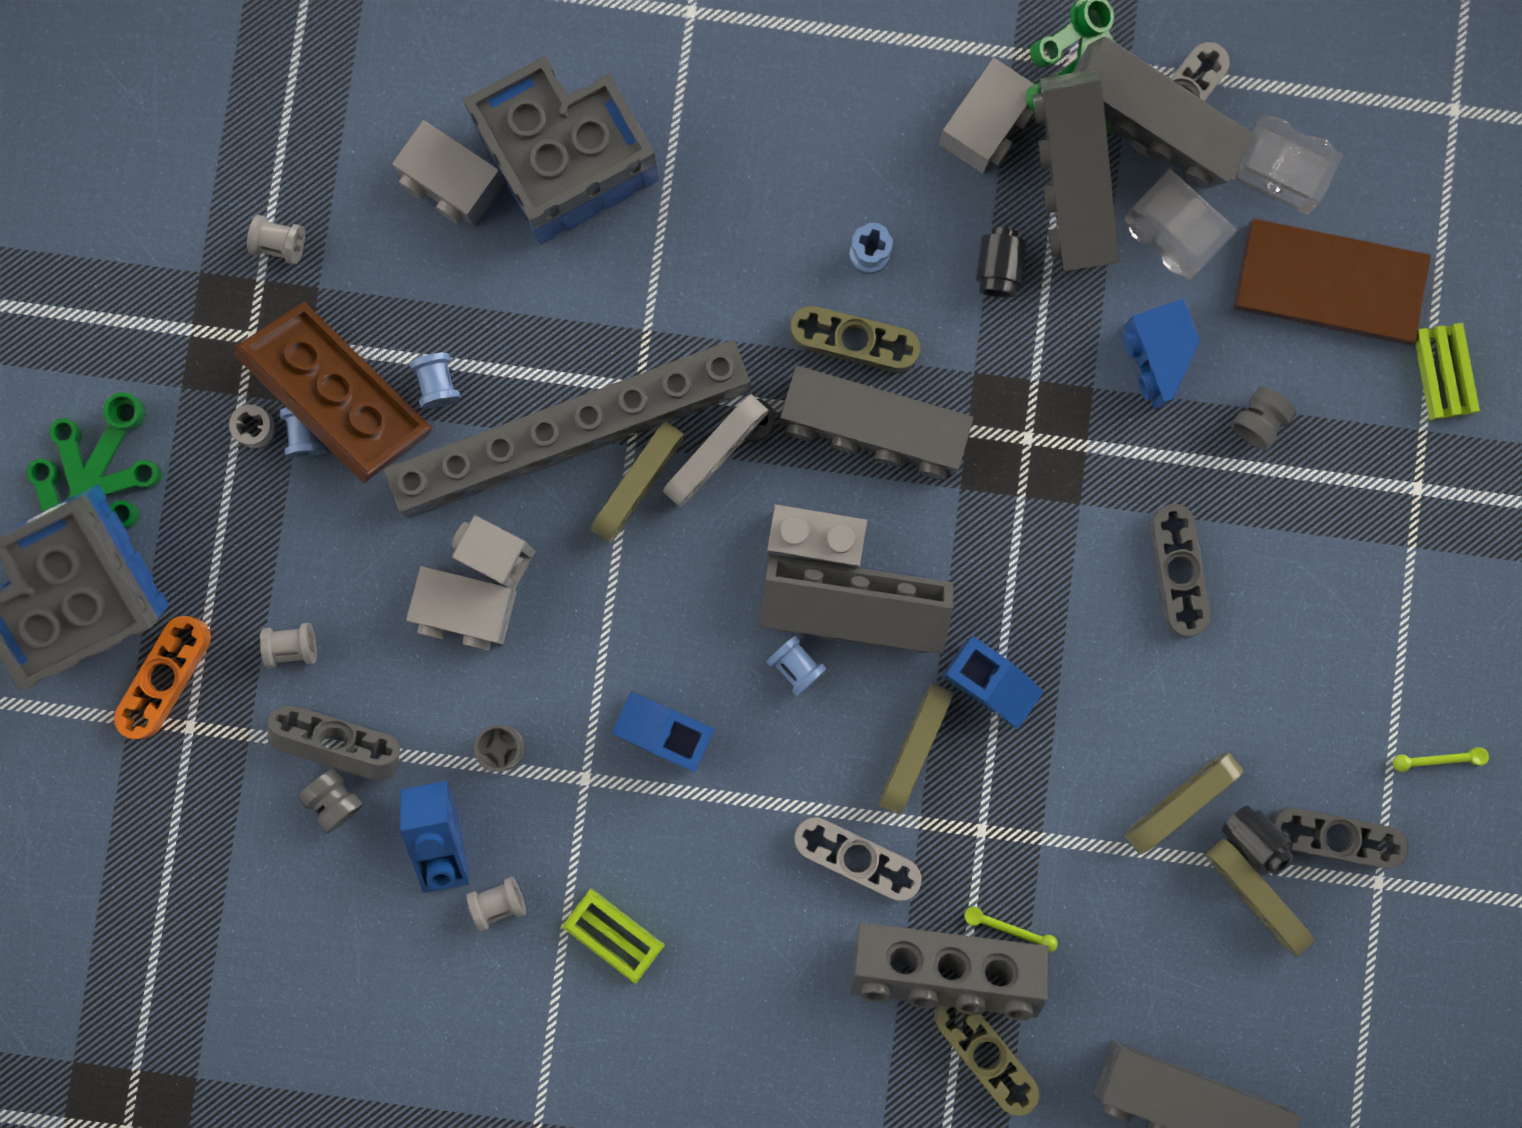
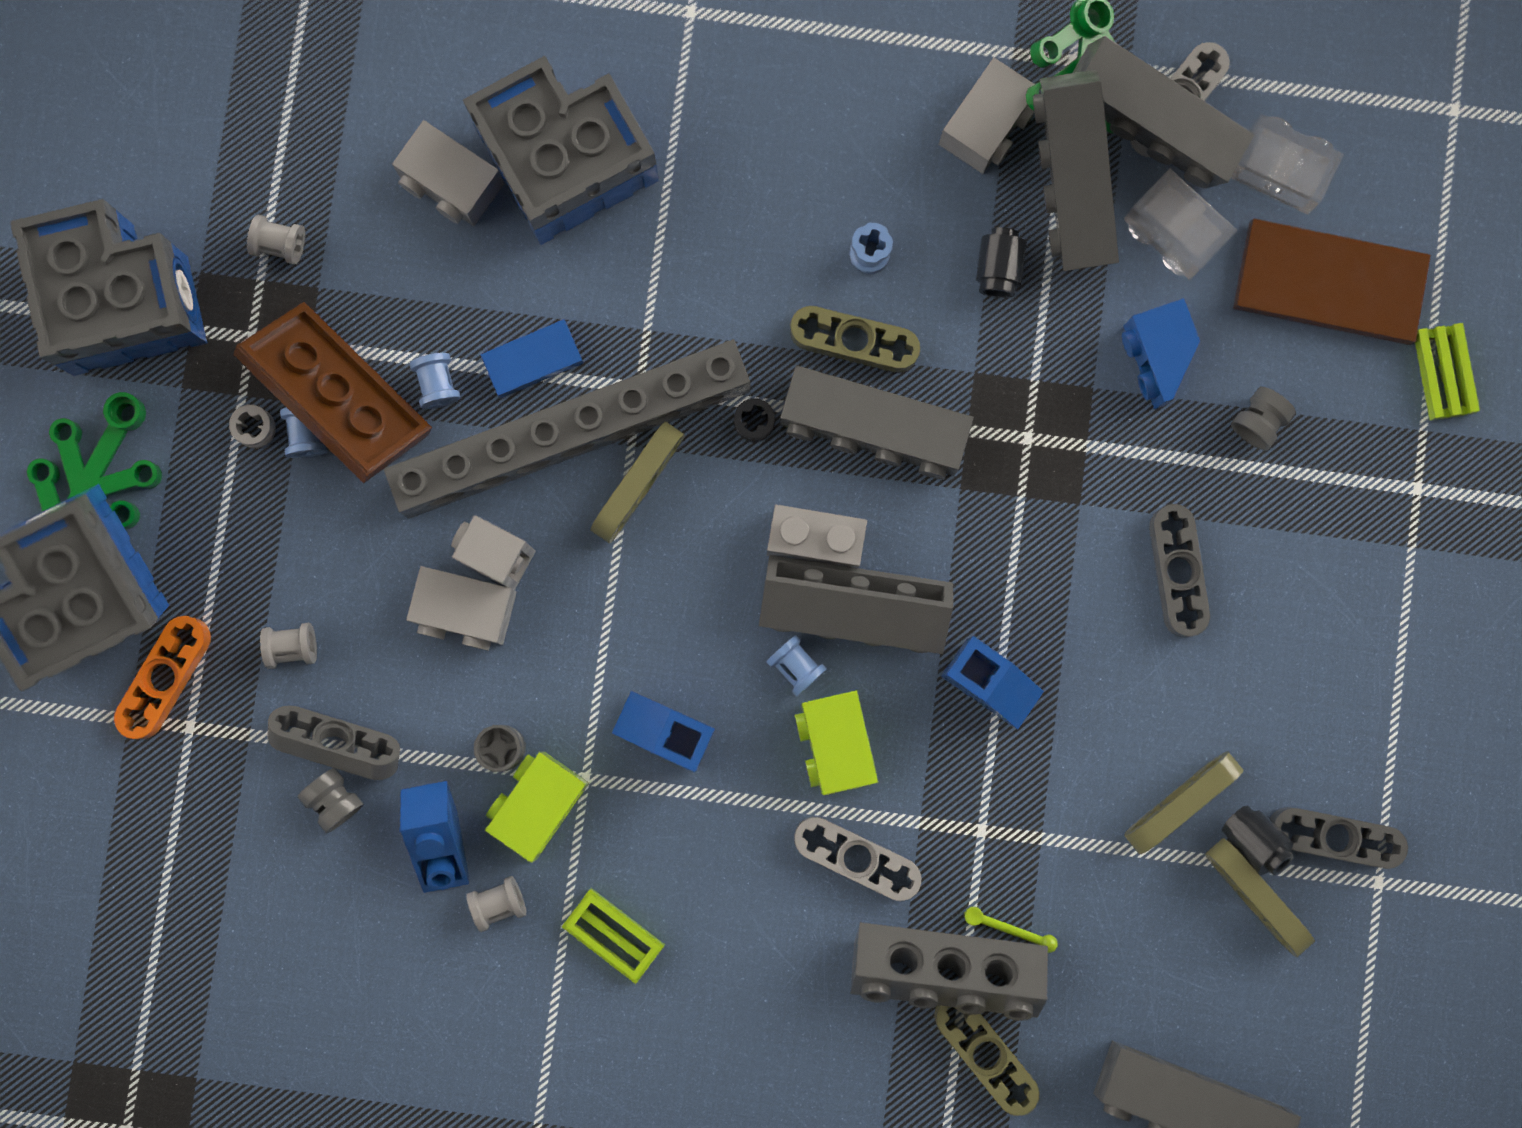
(101, 292): none -> dark grey piece
(531, 358): none -> blue tile
(535, 806): none -> lime brick
(715, 450): light grey beam -> none
(837, 743): none -> lime brick
(915, 748): olive beam -> none
(1476, 756): lime hinge -> none

